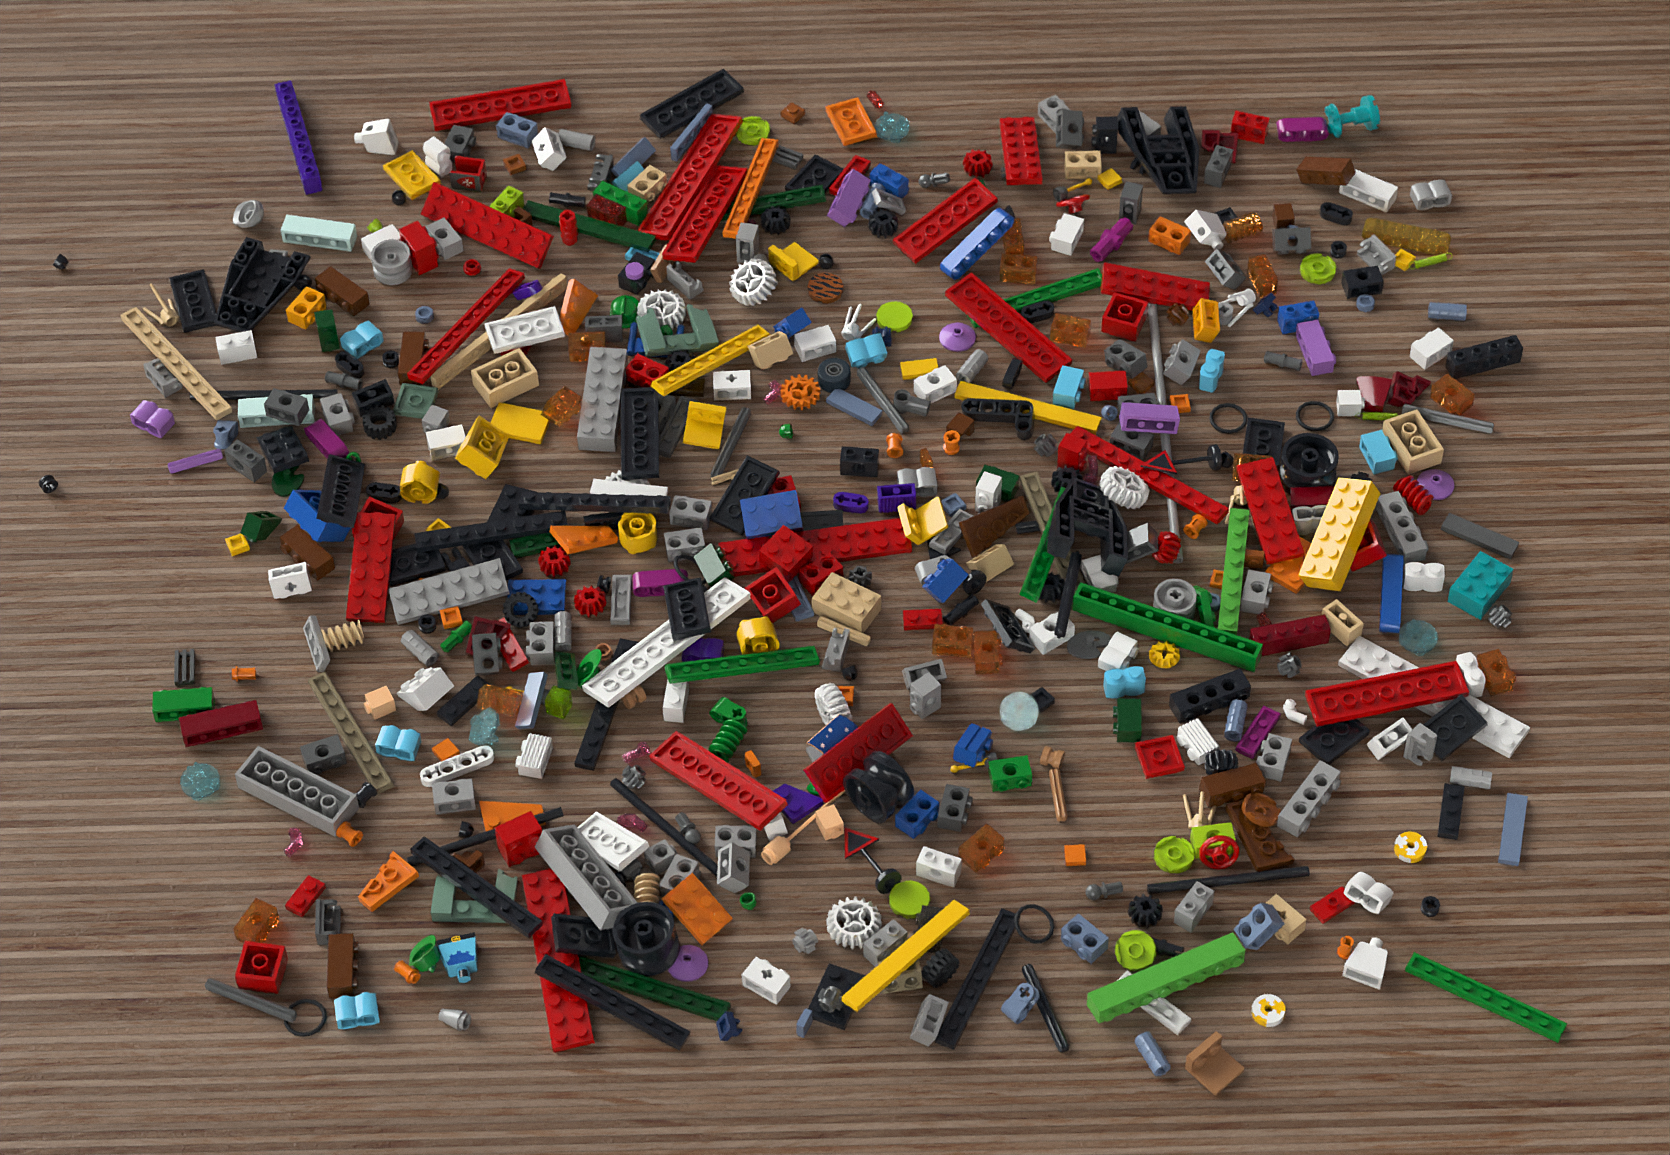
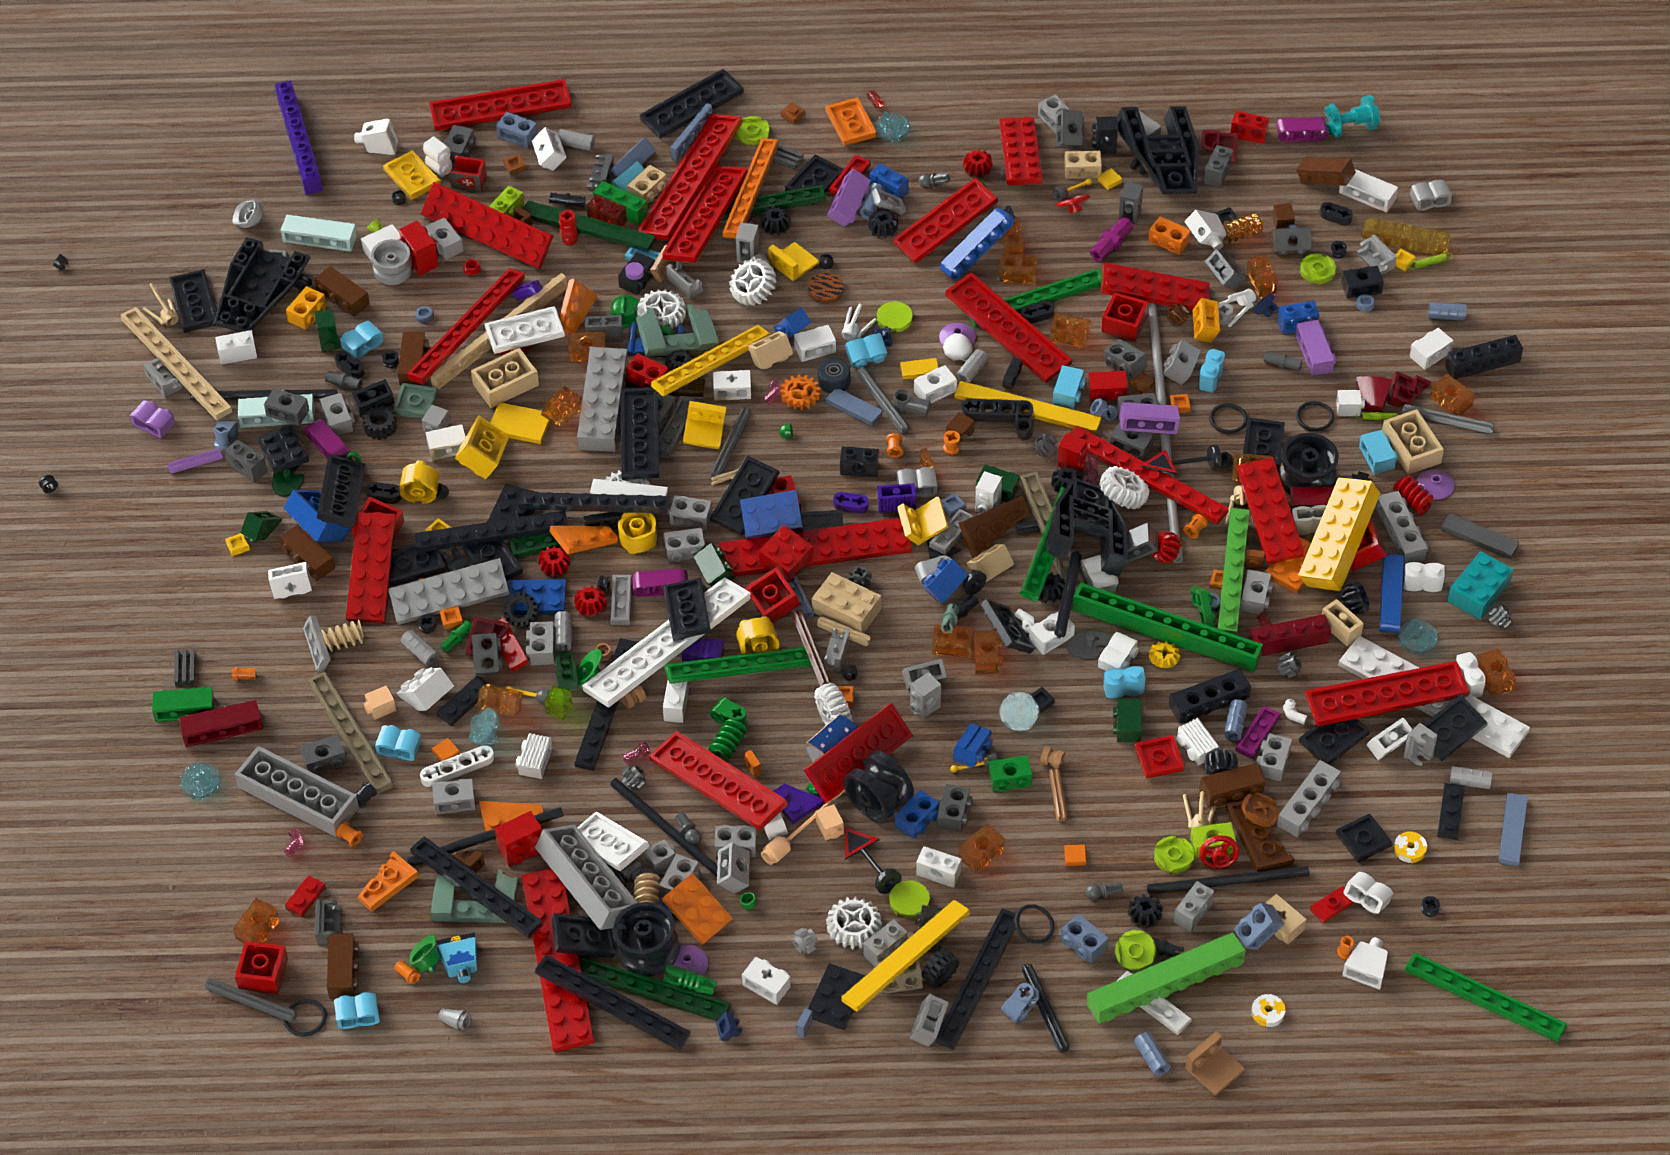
(466, 830): black hinge -> none
(531, 700): sand blue tile -> none
(632, 820): clear pink arm -> none
(678, 570): black piece -> none
(689, 979): none -> green hinge
(810, 647): none -> axle
(815, 573): red brick -> none
(830, 999): dark grey gear -> none
(921, 619): red plate -> none
(949, 618): none -> sand green pin
(958, 347): none -> white hair
(1066, 234): white brick -> none
(1098, 407): none -> sand blue tile
(1176, 597): light grey wheel -> none
(1354, 598): none -> black gear
(1363, 838): none -> black tile

